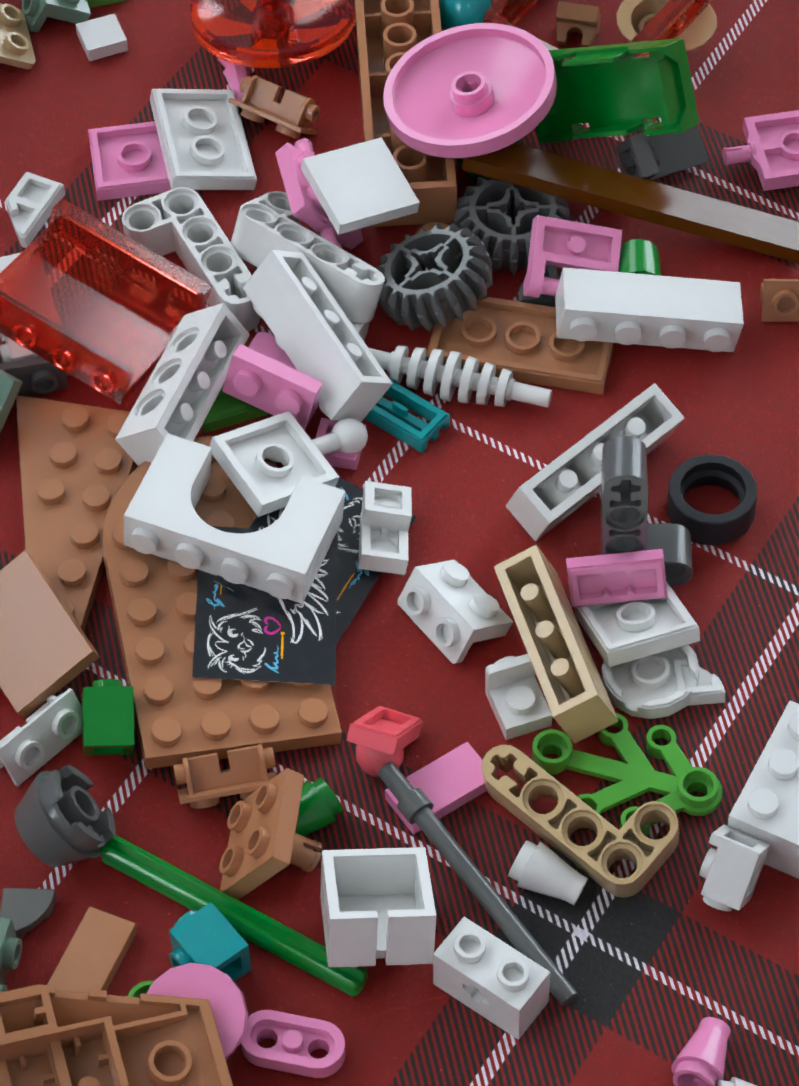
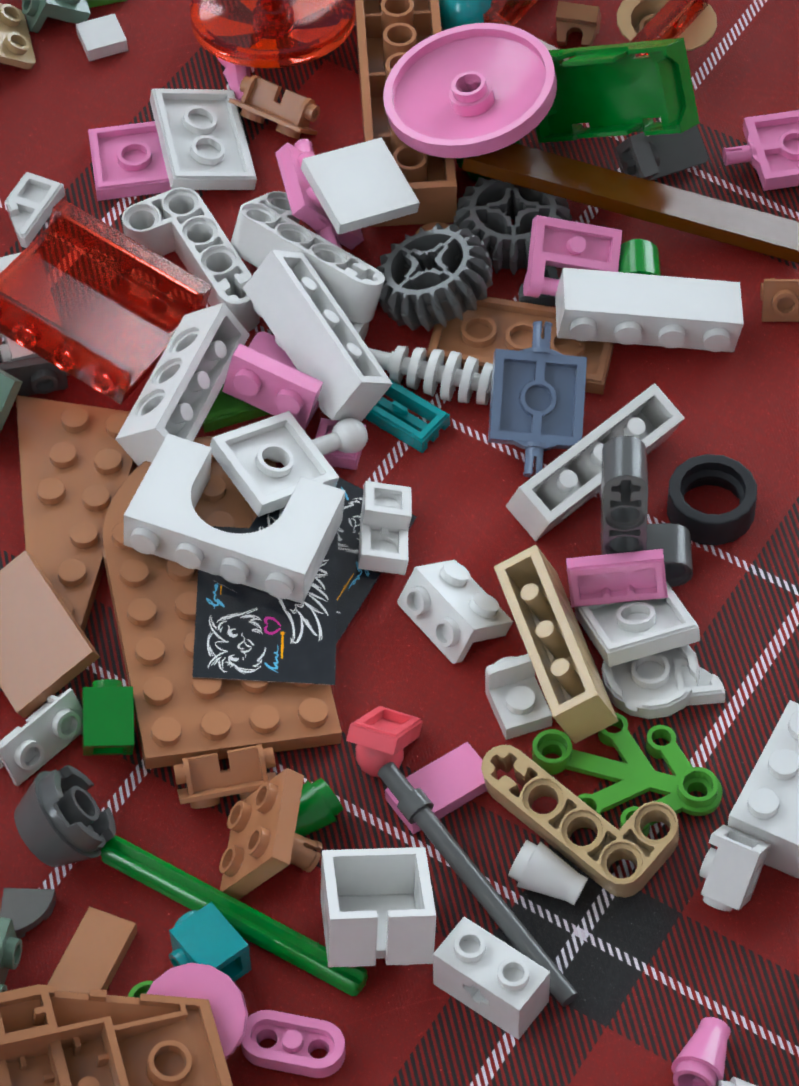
(537, 398): none -> sand blue plate

